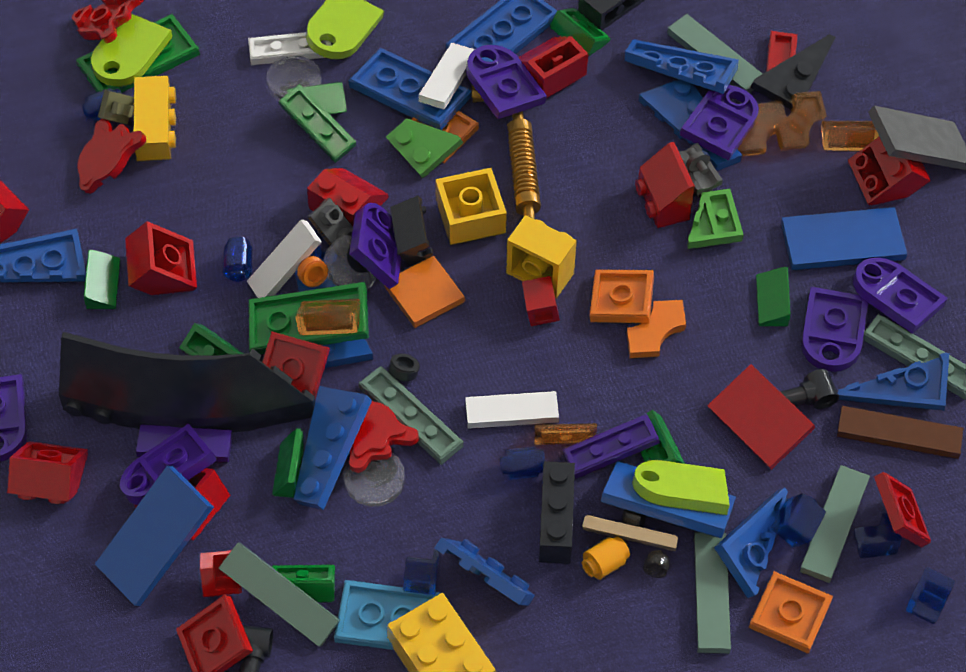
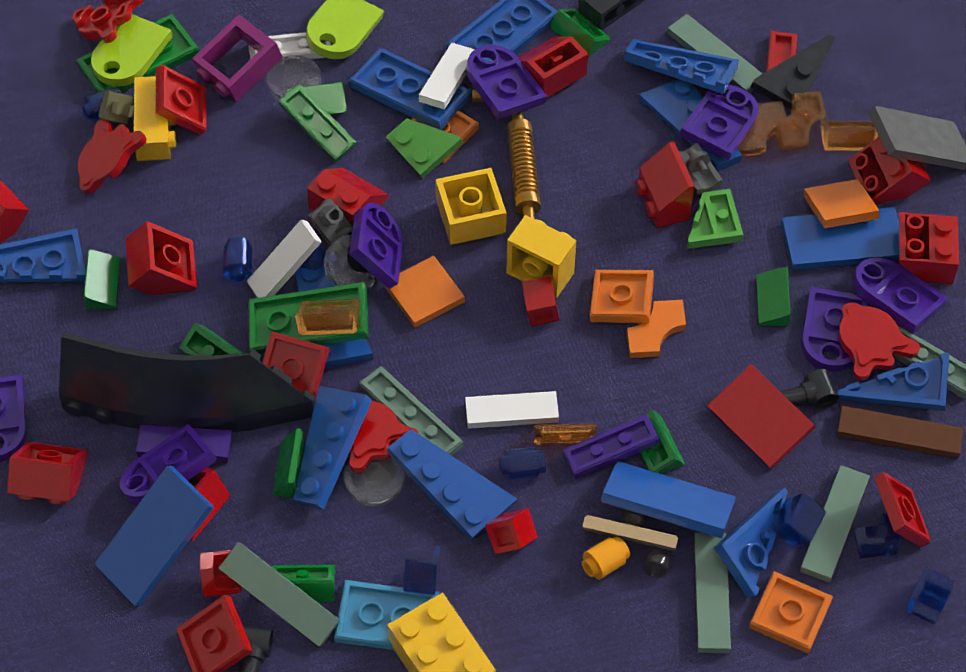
(180, 100): none -> red tile
(251, 72): none -> magenta window
(312, 271): orange tile -> none
(403, 367): black tile -> none
(410, 231): black hinge -> none
(453, 486): none -> blue wing
(511, 531): none -> red panel
(513, 588): blue wing -> none
(557, 512): black brick -> none
(682, 486): lime tile -> none
(841, 203): none -> orange tile
(872, 339): none -> red tile
(929, 246): none -> red slope

